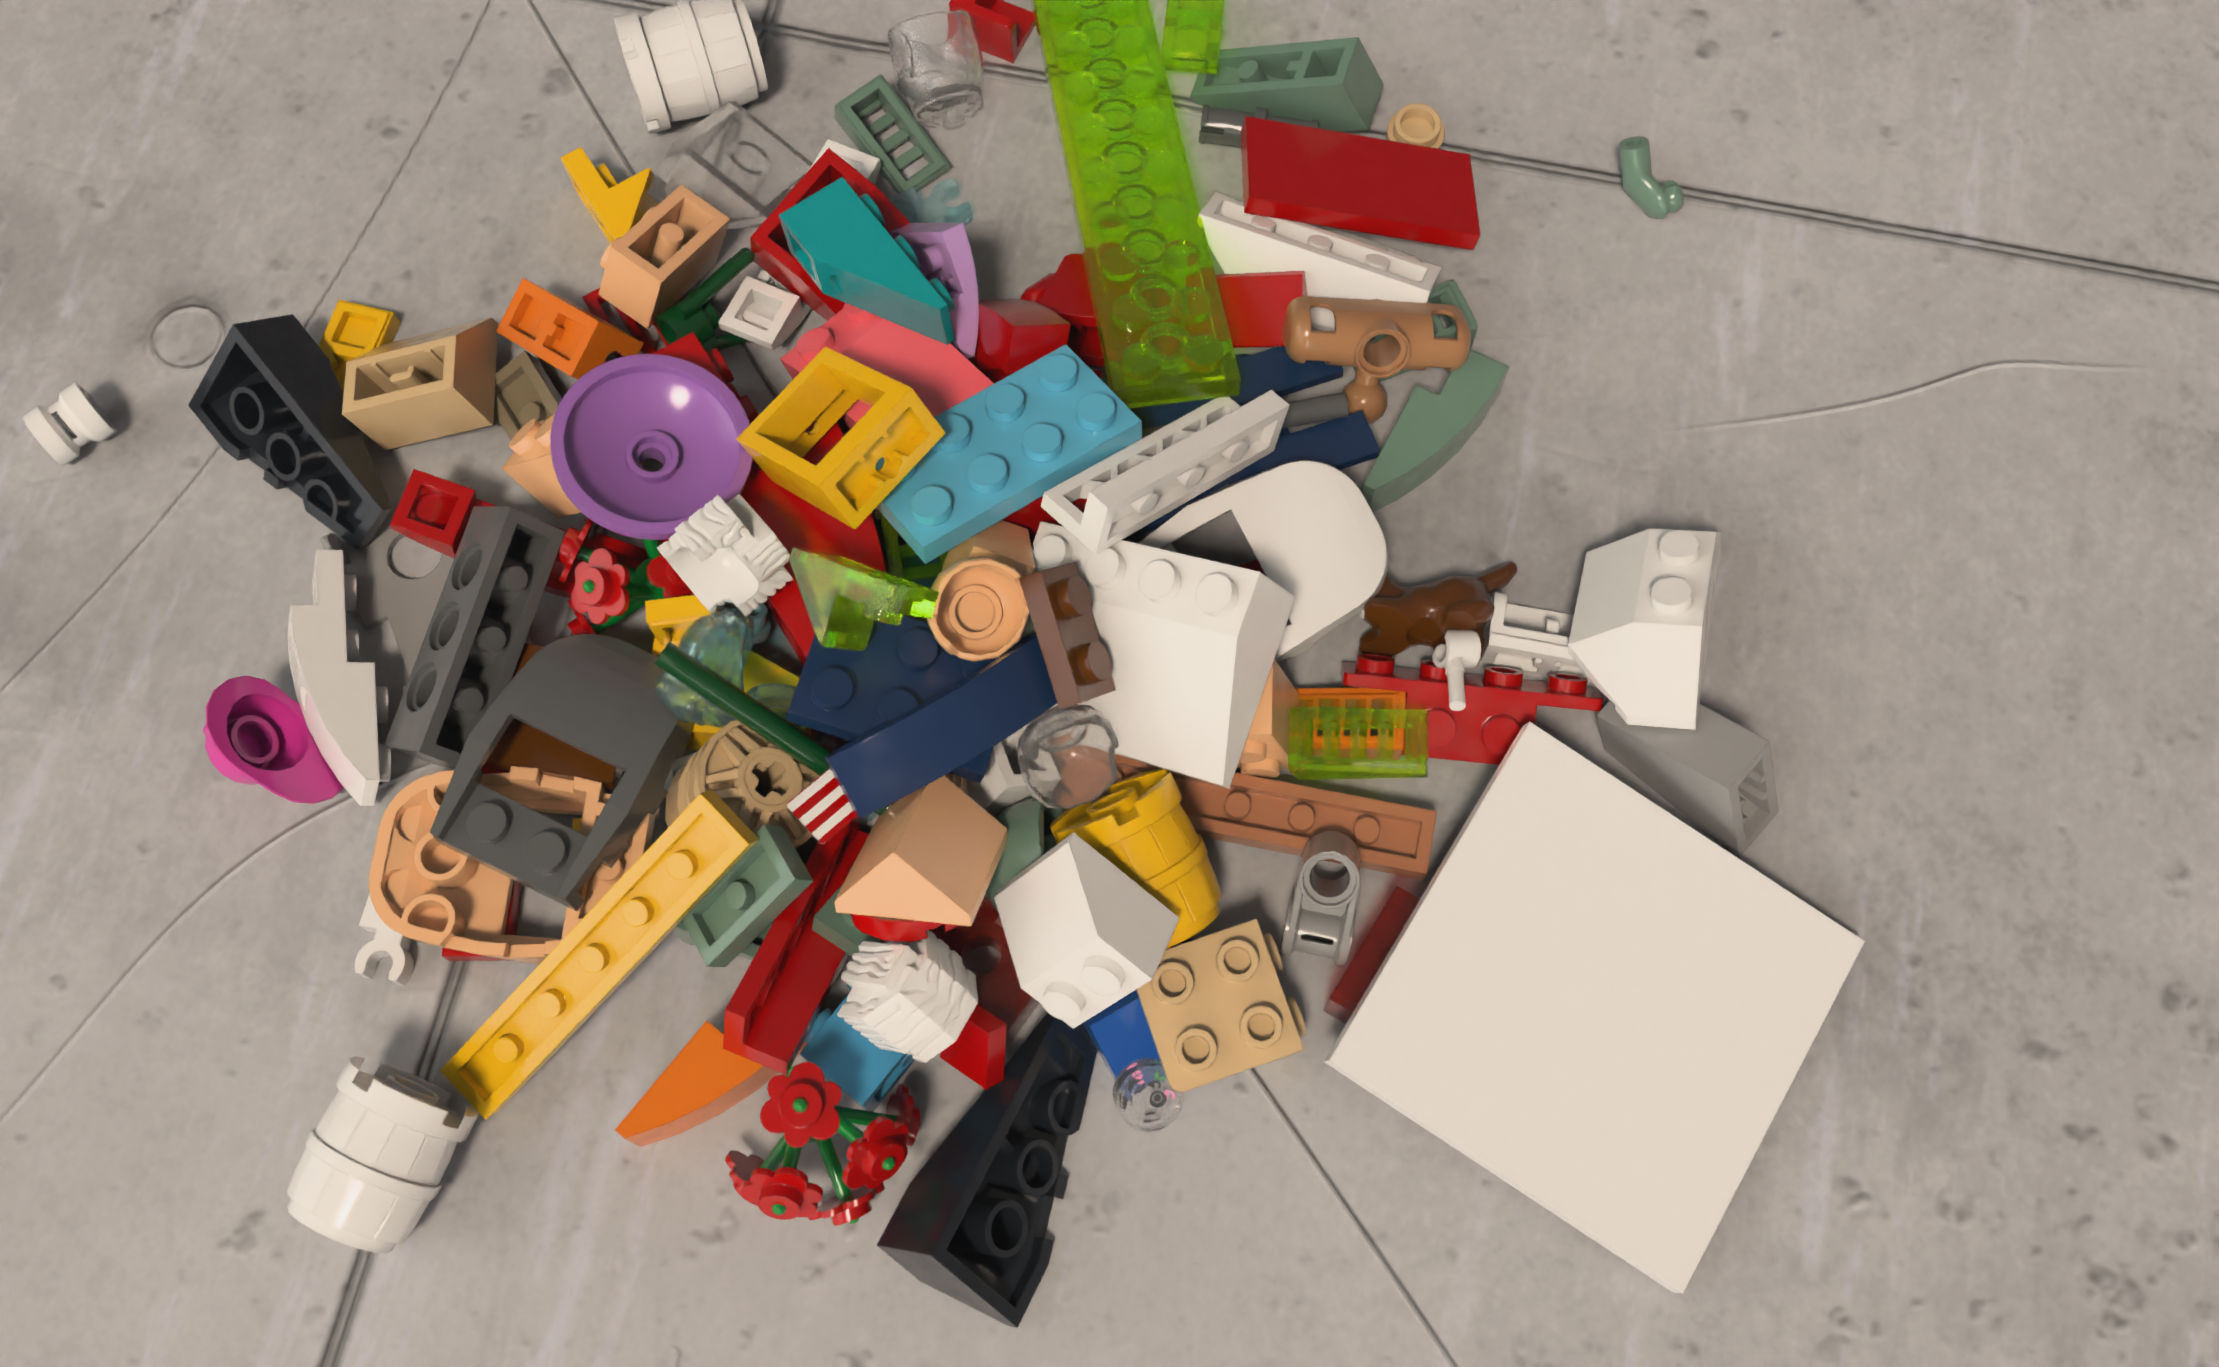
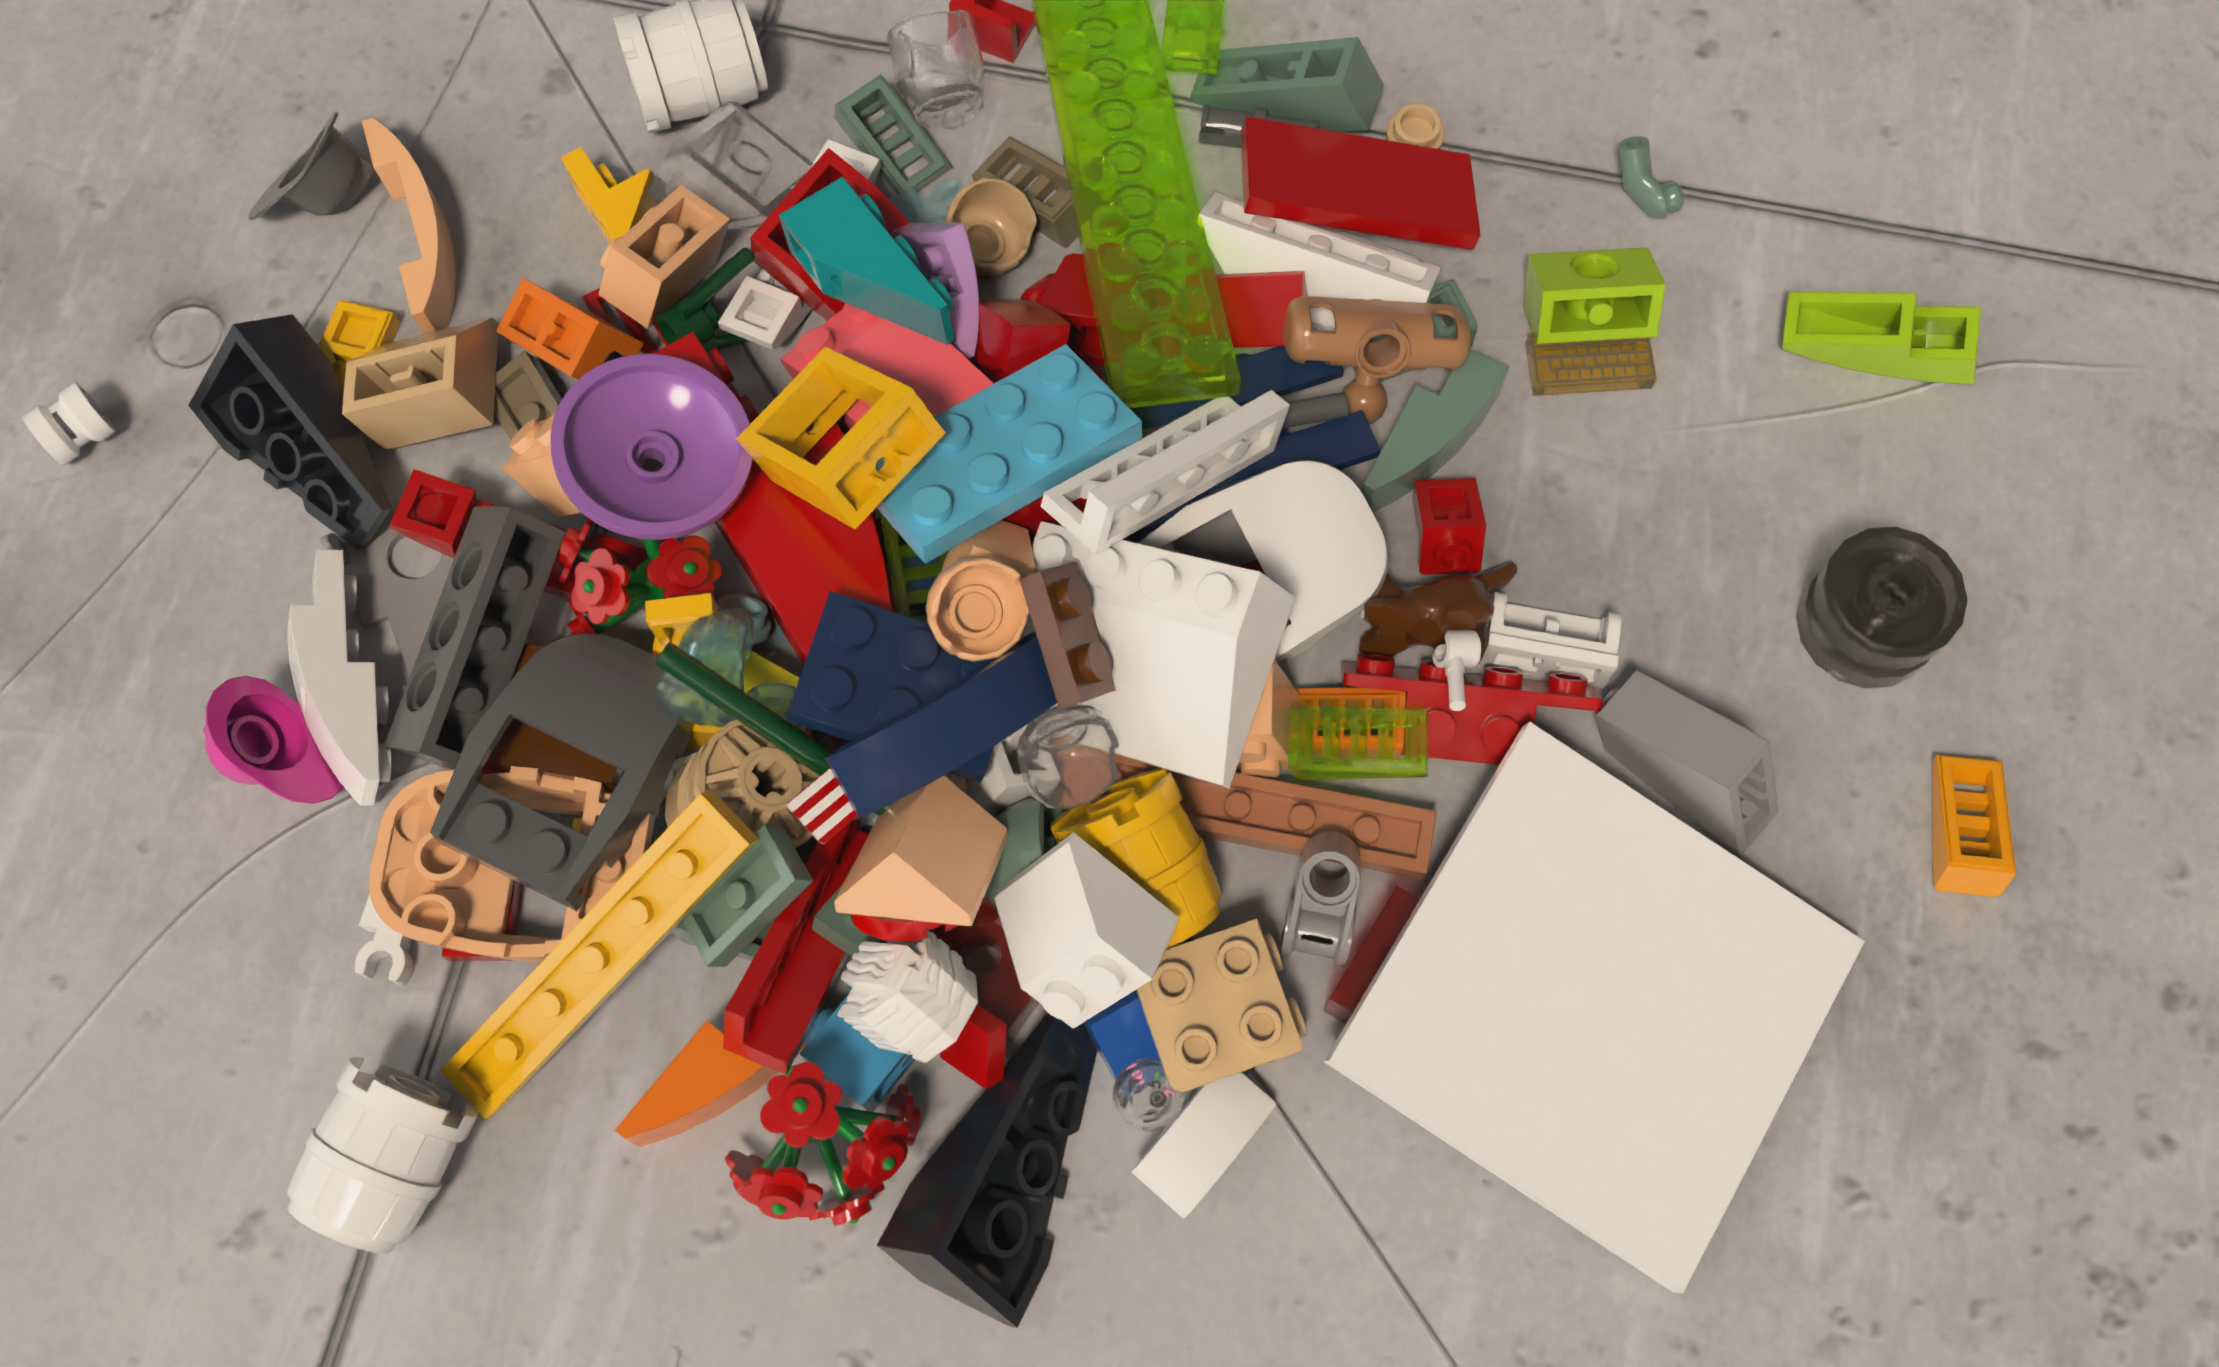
(322, 178): none -> dark grey piece
(429, 280): none -> light nougat slope
(728, 555): white hair -> none
(849, 596): clear neon green slope -> none
(996, 223): none -> tan hair
(1056, 215): none -> dark tan slope
(1203, 1141): none -> white slope
(1449, 526): none -> red bracket
(1590, 366): none -> clear yellow tile
(1593, 295): none -> lime brick
(1648, 622): white wedge -> none
(1881, 607): none -> clear smoke wheel
(1884, 335): none -> lime slope
(1962, 864): none -> light orange slope

